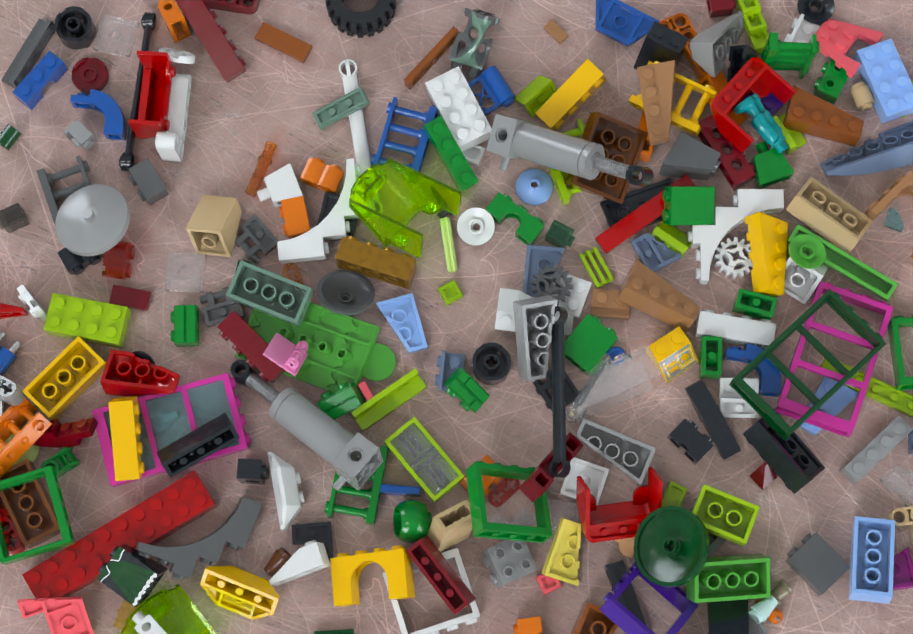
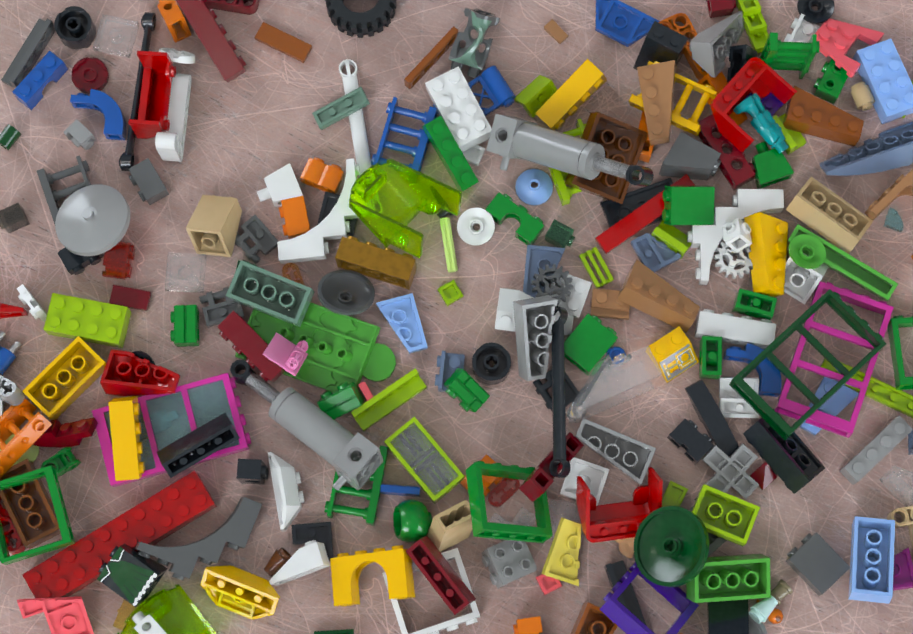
(263, 163): clear orange pin -> none
(731, 470): none -> light grey plate
(737, 235): none -> white brick

